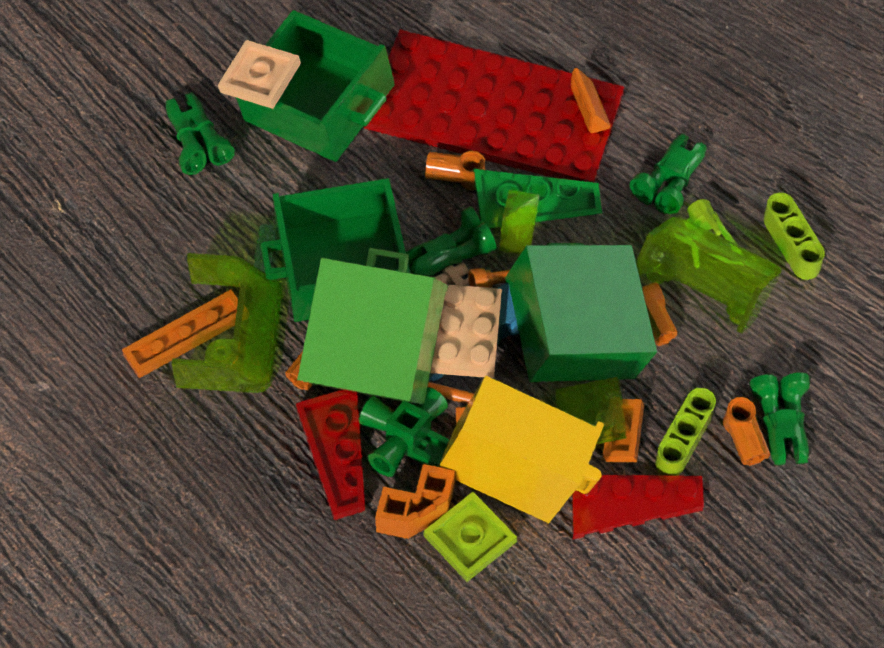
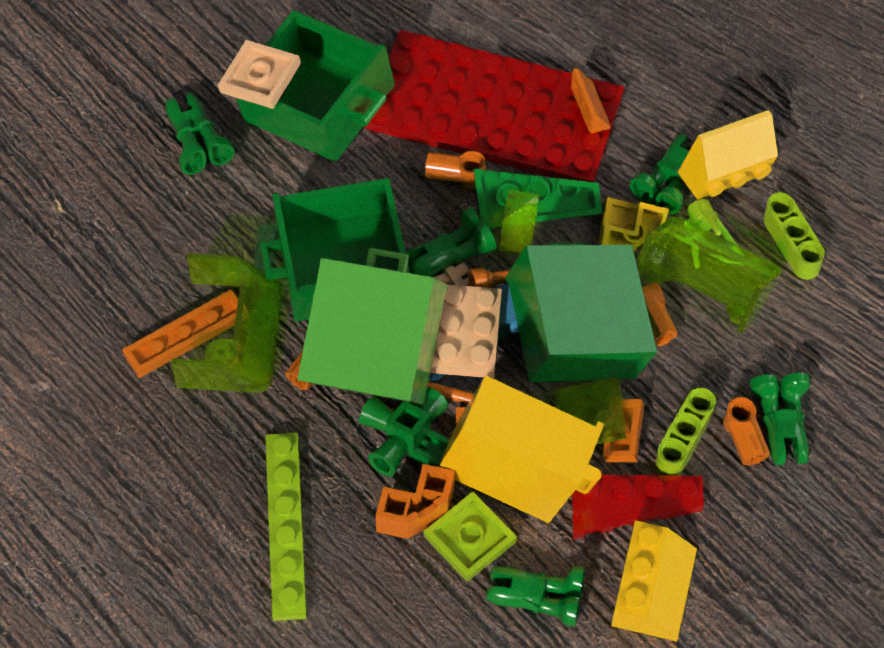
(285, 527): none -> lime plate
(335, 445): red wing -> none
(530, 589): none -> green piece
(629, 222): none -> yellow brick
(654, 582): none -> yellow slope
(730, 156): none -> yellow slope

